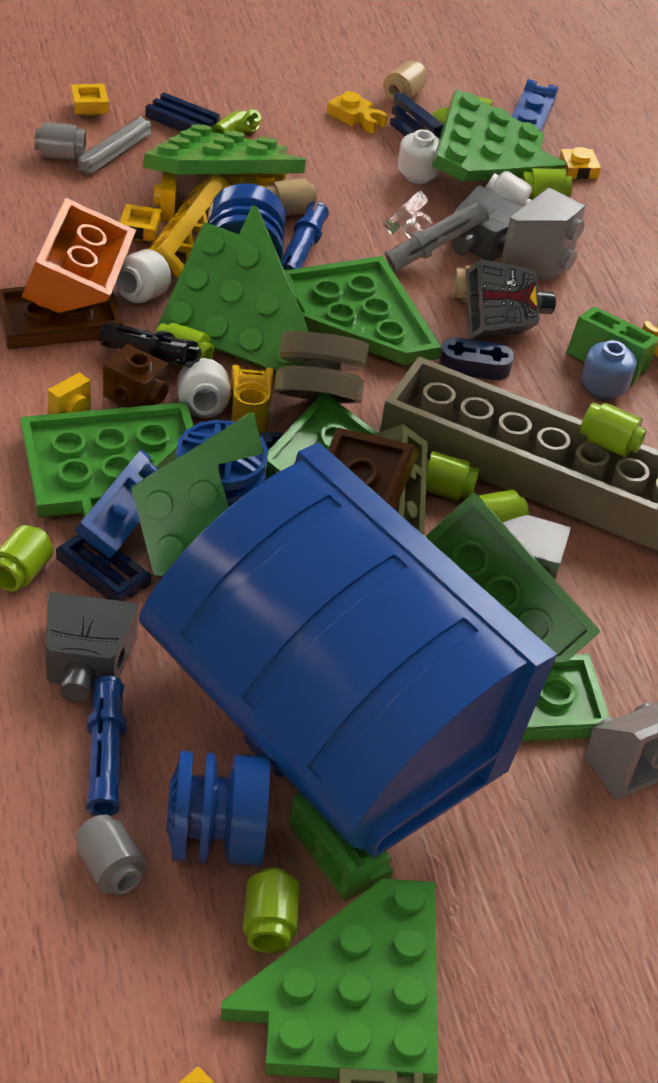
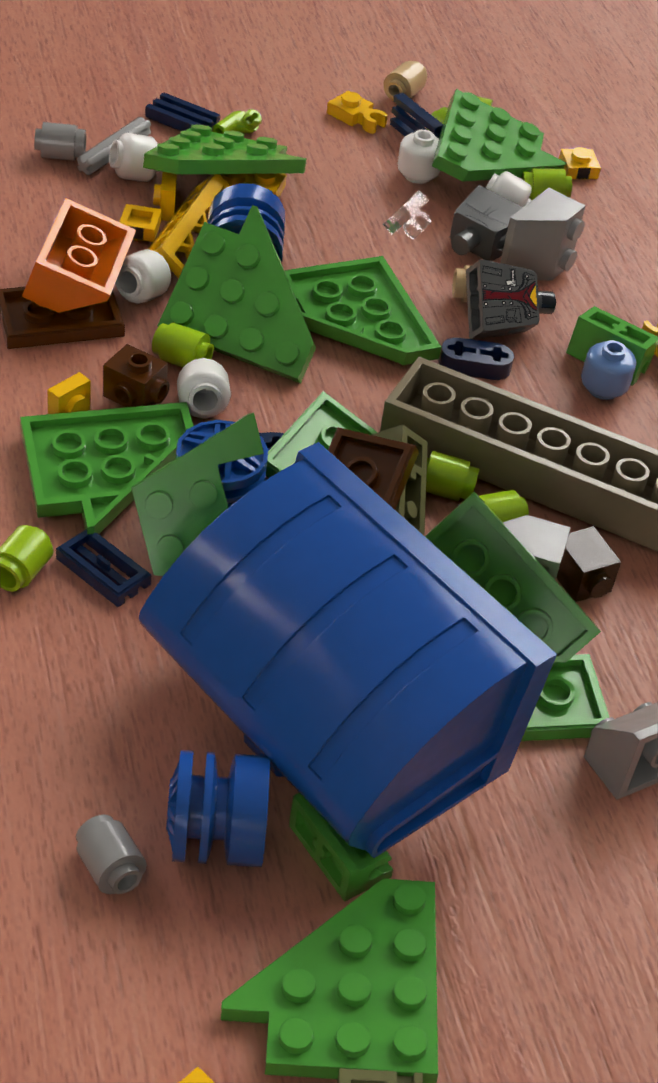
(87, 641): dark grey torso -> none
(89, 99): yellow plate -> none
(106, 728): blue pin -> none
(115, 512): blue plate -> none
(128, 156): none -> white head
(160, 344): black pin -> none
(251, 394): yellow piece -> none
(271, 910): lime brick -> none
(294, 194): tan brick -> none
(305, 236): blue pin -> none
(322, 366): dark tan wheel -> none
(423, 243): light grey pin -> none
(535, 104): blue plate -> none
(587, 565): none -> dark brown brick
(613, 429): lime brick -> none

